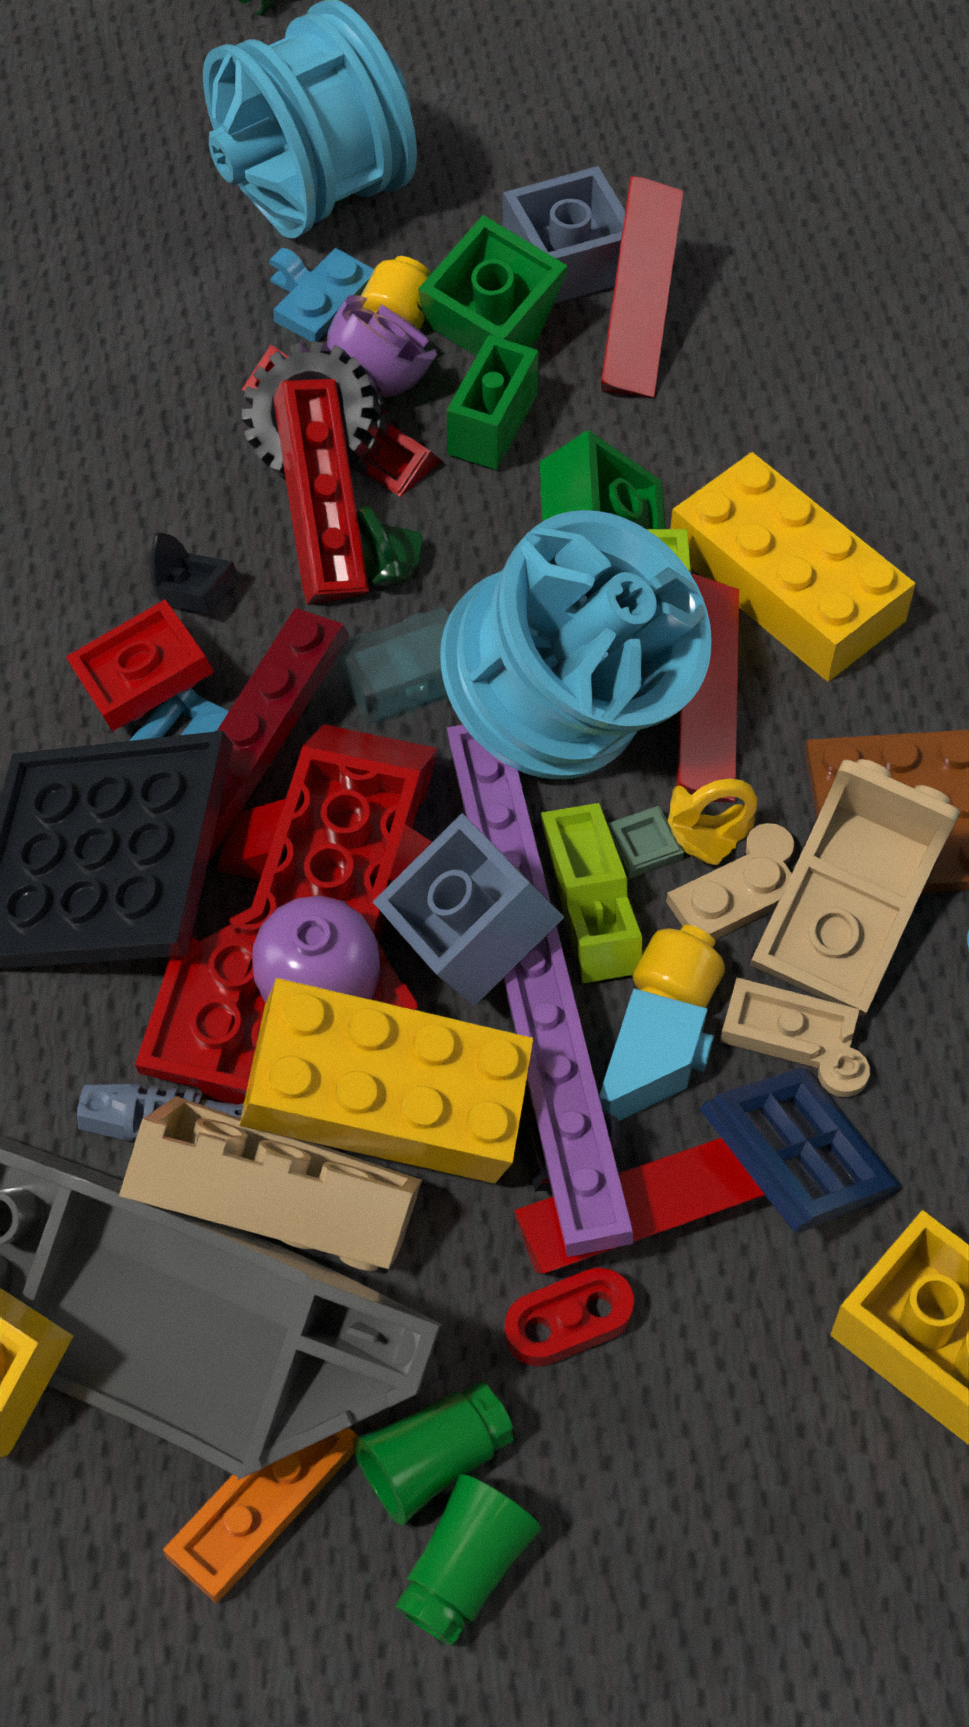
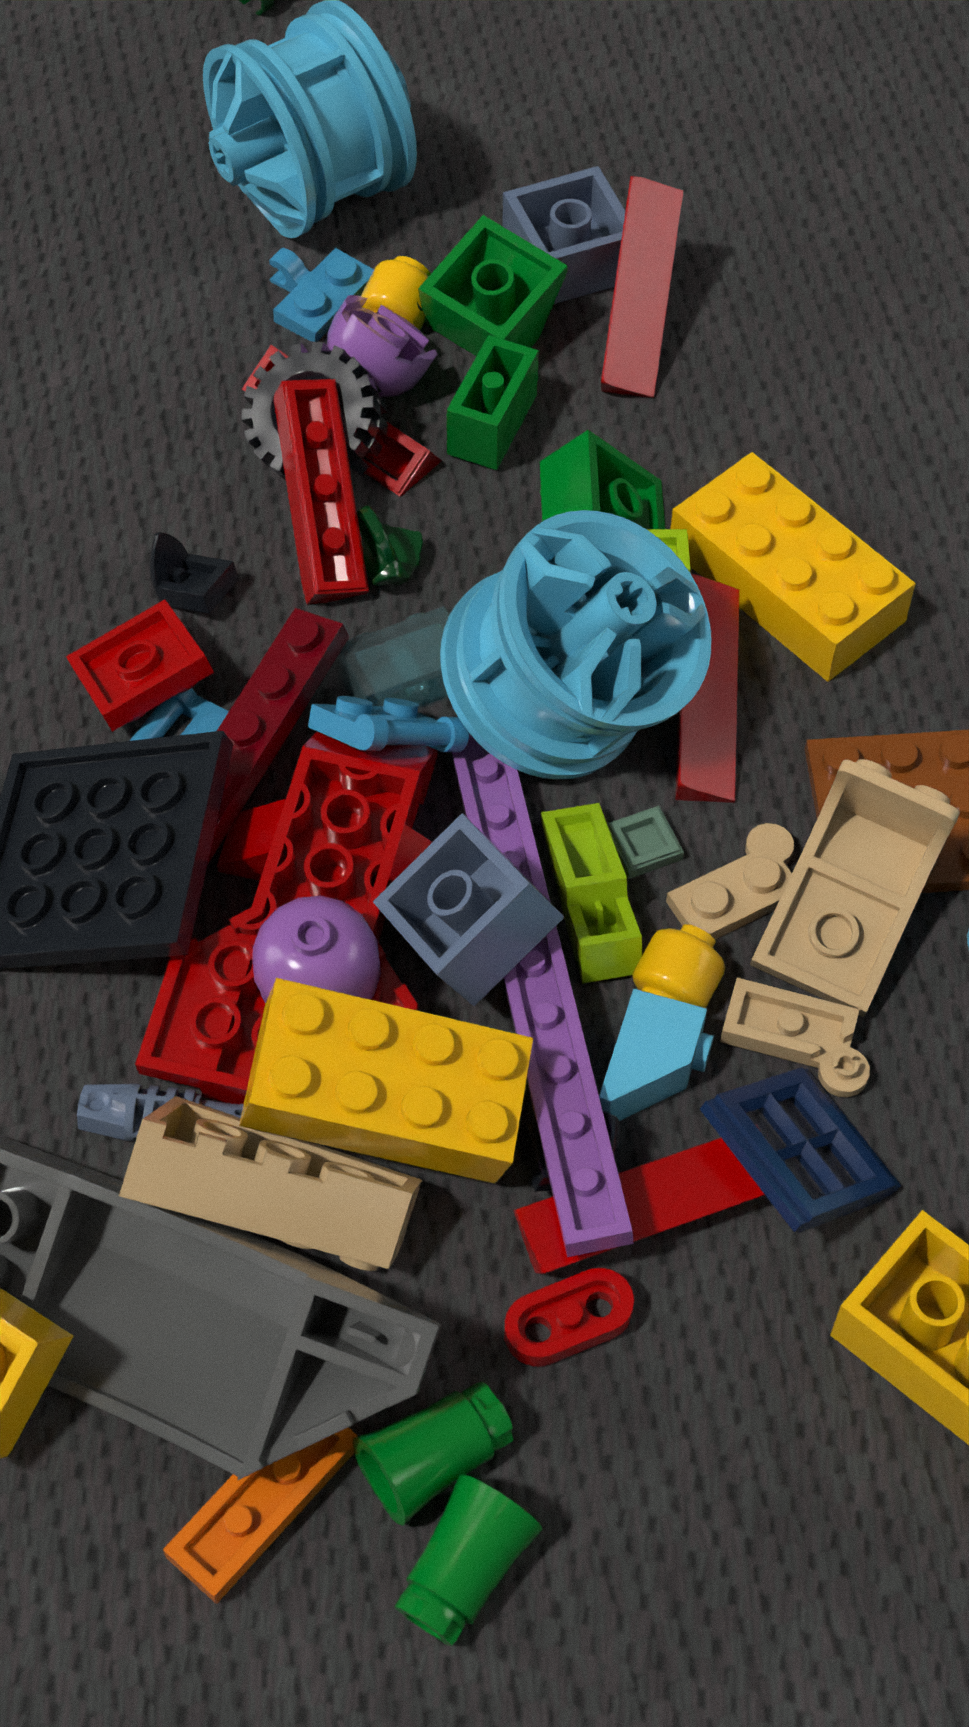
(394, 723): none -> dark azure plate
(710, 836): yellow piece -> none

